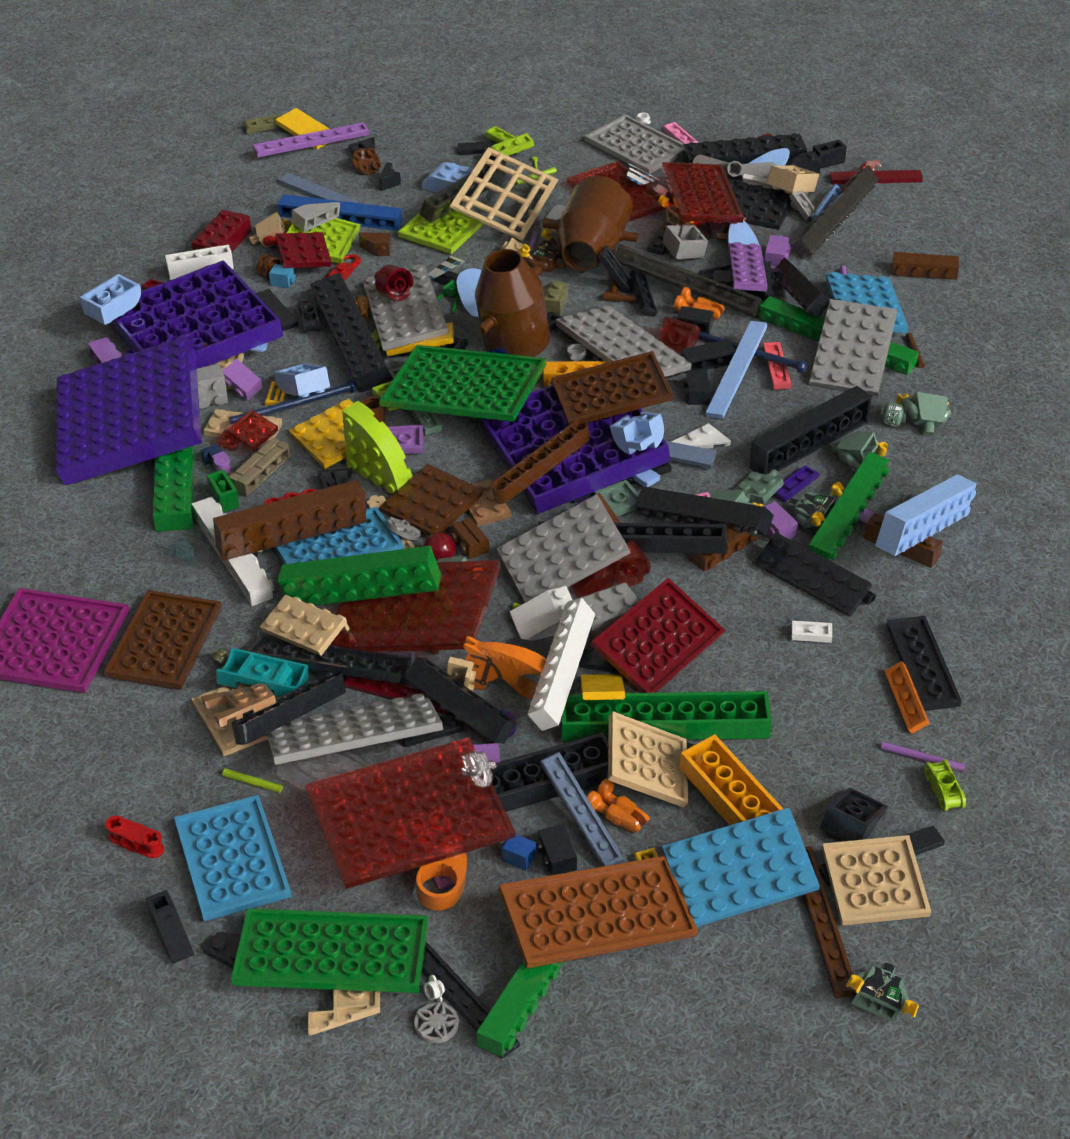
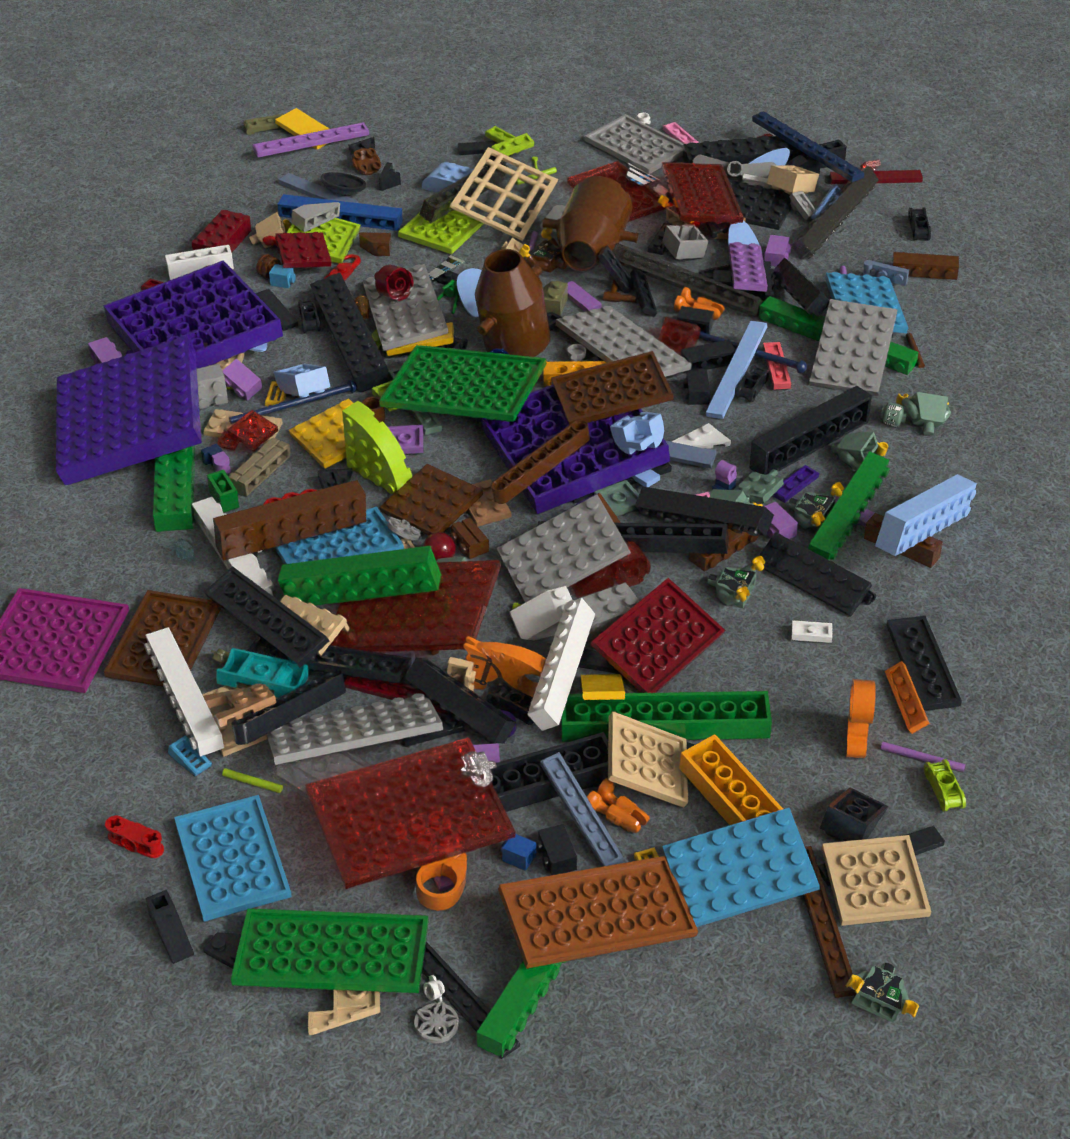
(111, 299): light blue brick -> none
(184, 692): none -> white brick
(184, 743): none -> dark azure slope
(267, 617): none -> black plate
(342, 183): none -> black dish
(376, 501): tan plant -> none
(511, 700): none -> black piece
(582, 298): none -> medium lavender tile
(725, 476): none -> medium lavender leg
(736, 583): none -> torso
(752, 383): none -> black piece
(808, 147): none -> dark blue plate
(860, 716): none -> orange animal
(896, 274): none -> sand blue plate
(919, 223): none -> black piece

